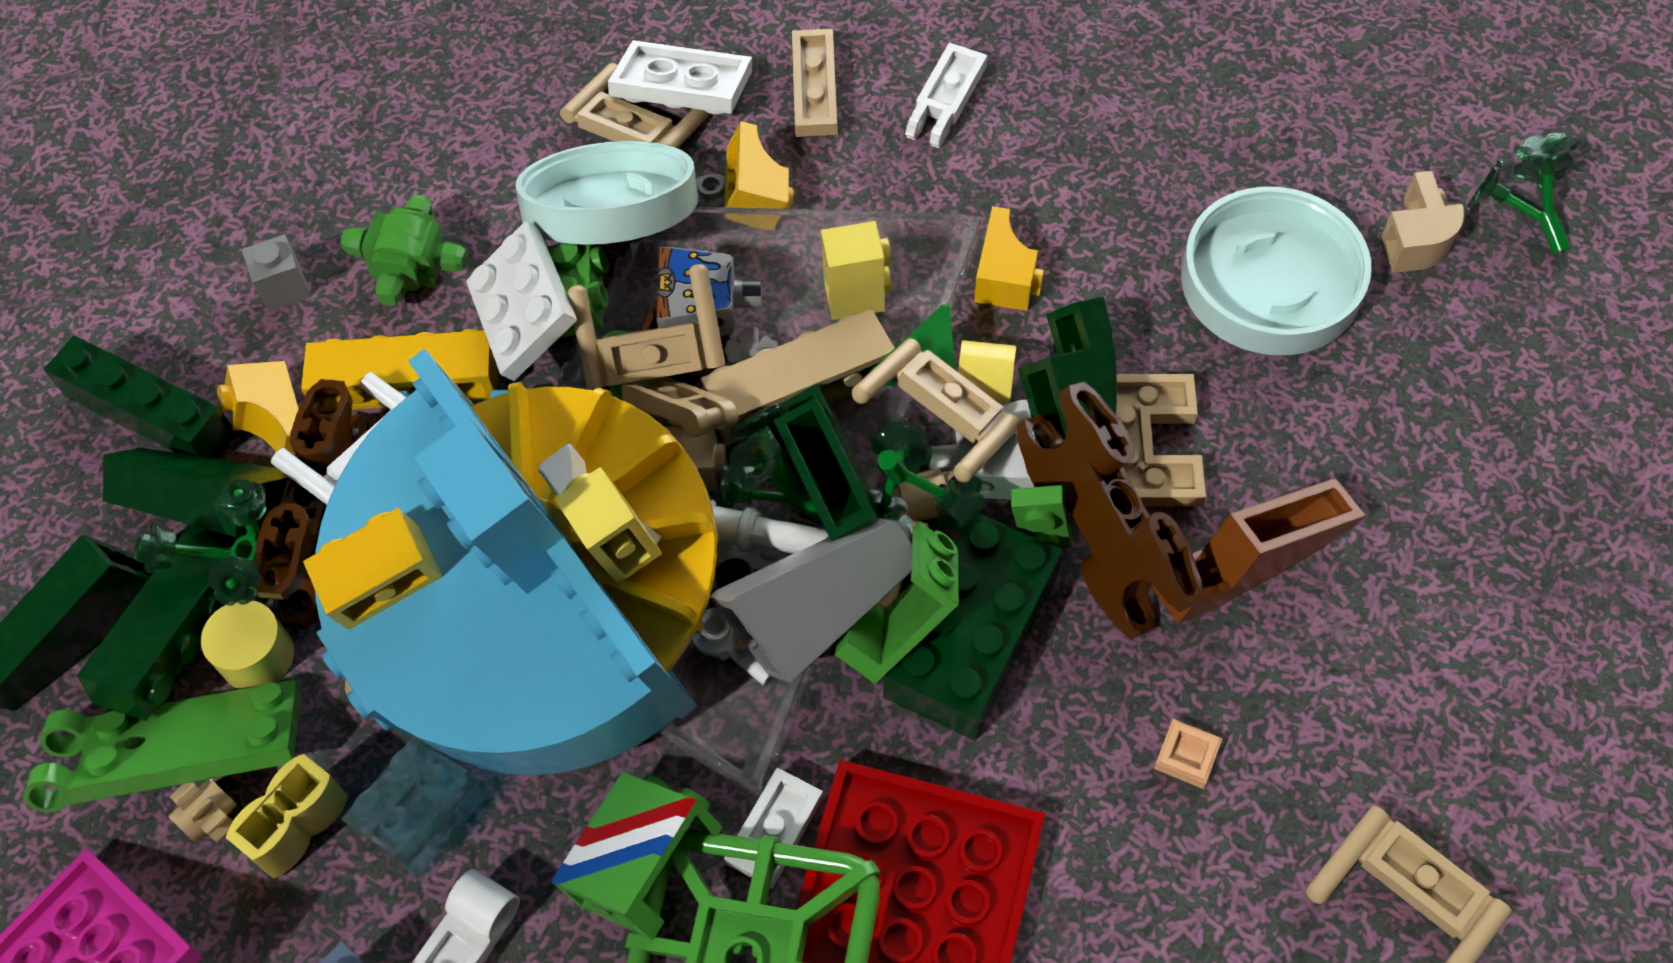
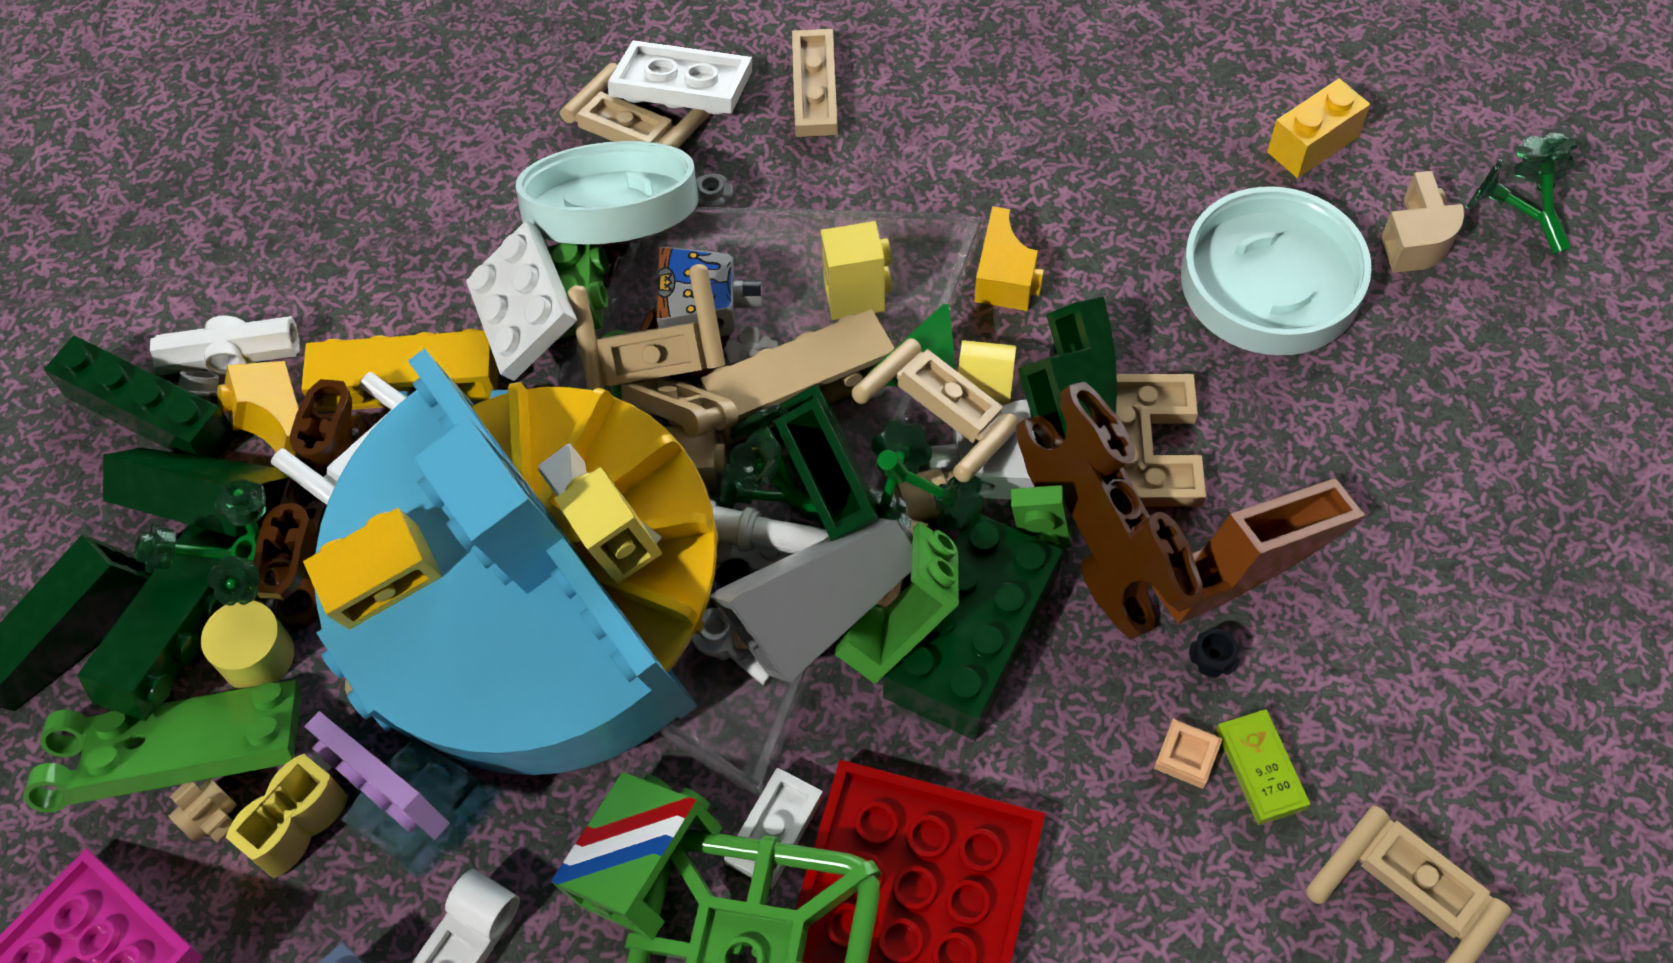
(199, 383): none -> light grey plate
(224, 343): none -> white piece
(276, 273): light grey brick -> none
(374, 778): none -> lavender plate
(404, 249): bright green piece -> none
(752, 175): yellow arch -> none
(947, 92): white hinge -> none
(1218, 641): none -> black plate
(1262, 767): none -> lime tile
(1318, 128): none -> yellow brick

